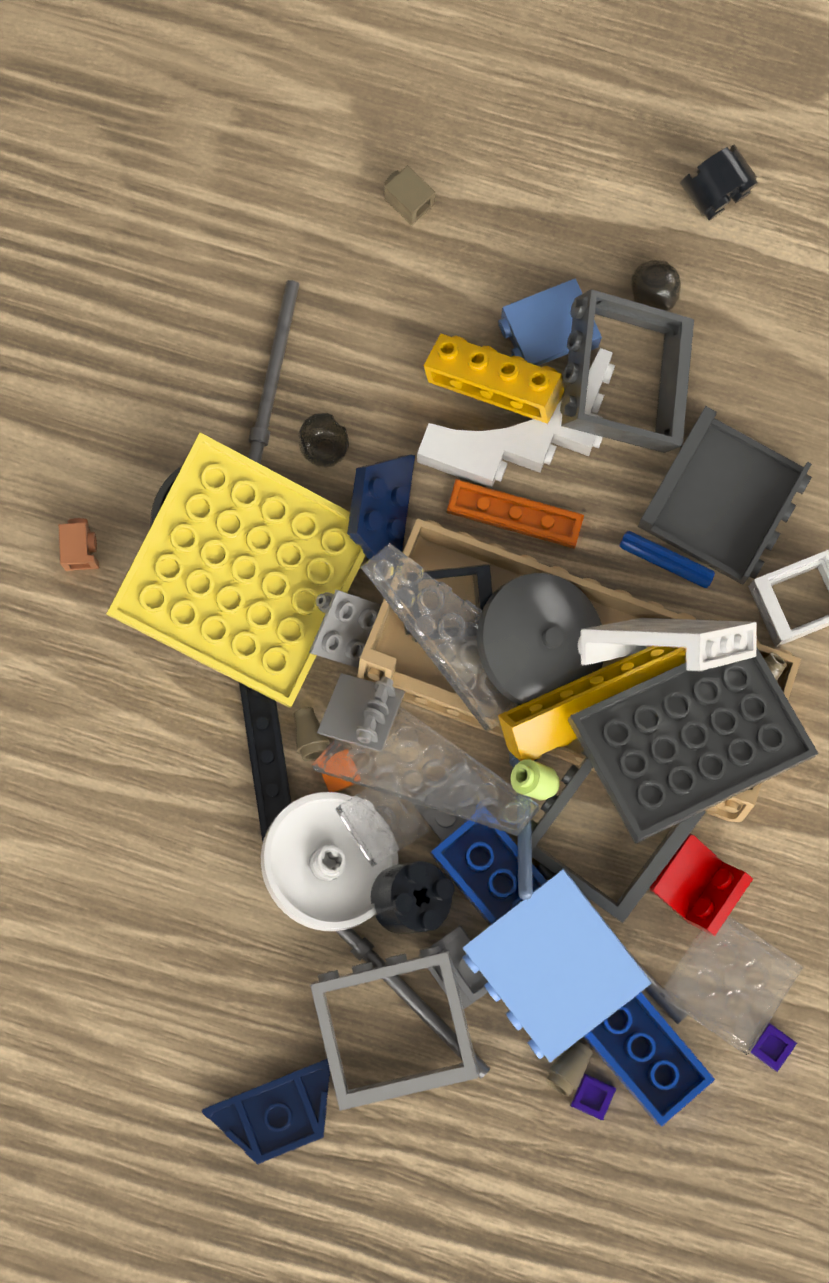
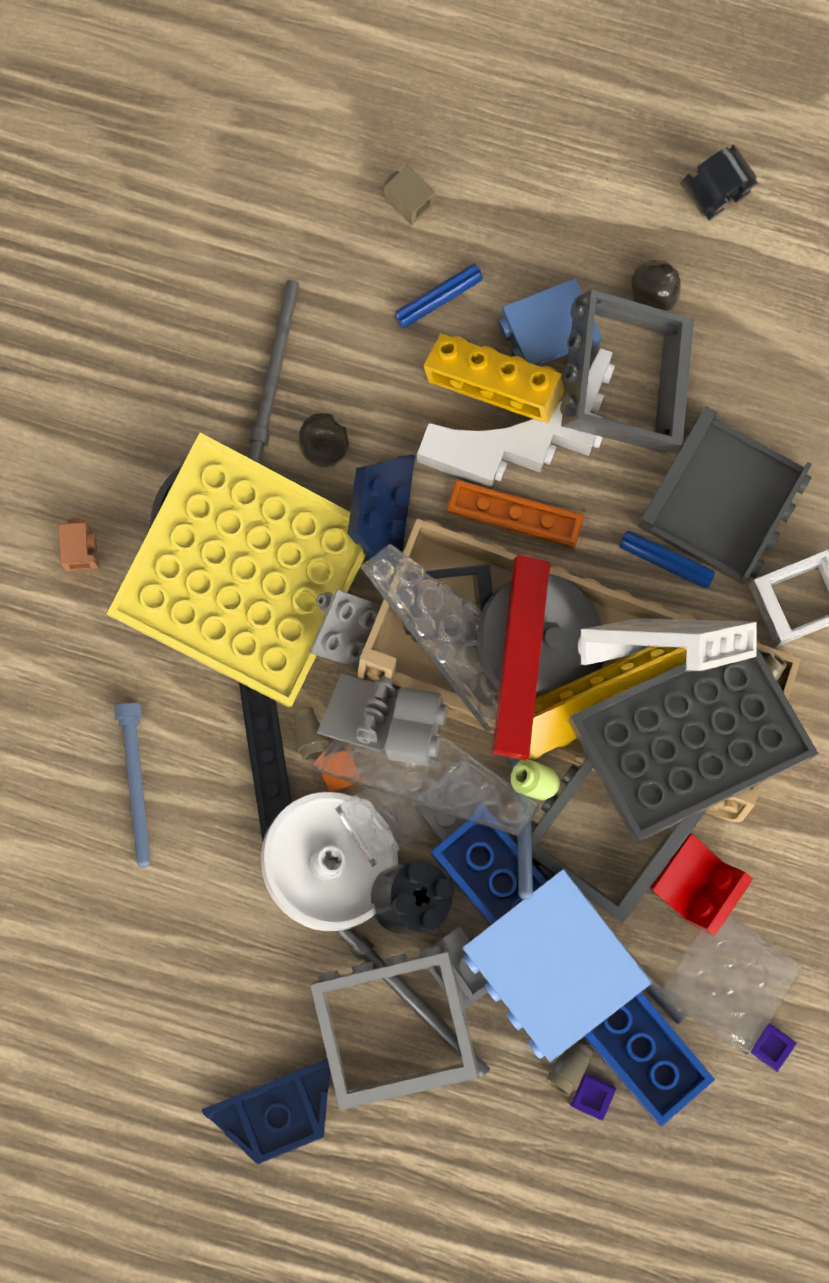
(128, 717): none -> sand blue piece
(415, 726): none -> light grey brick
(439, 295): none -> blue axle
(521, 658): none -> red tile

